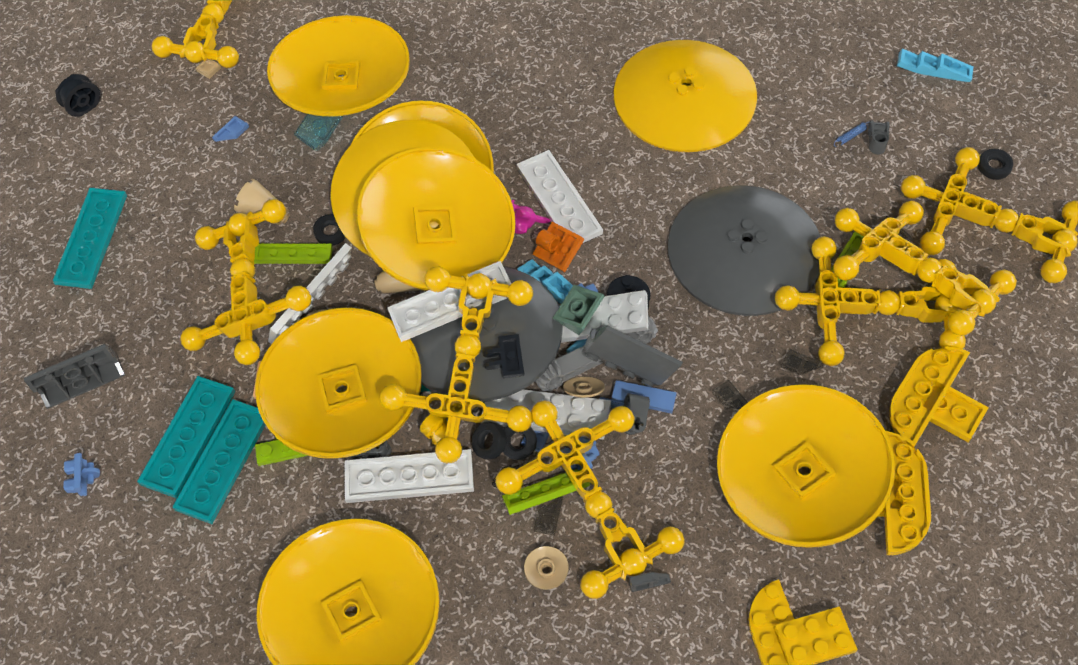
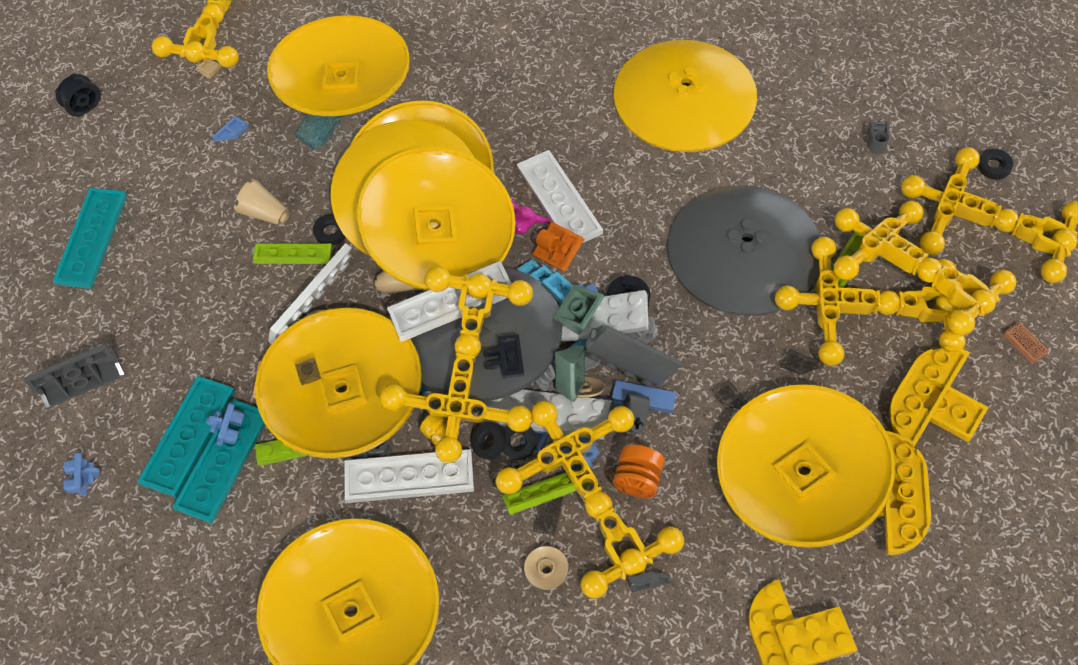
(225, 434): none -> medium blue hips
(246, 310): yellow piece -> none
(308, 371): none -> clear smoke plate
(570, 371): none -> sand green slope
(638, 471): none -> orange wheel
(852, 133): medium blue piece -> none
(934, 66): medium azure slope -> none
(1025, 342): none -> nougat tile

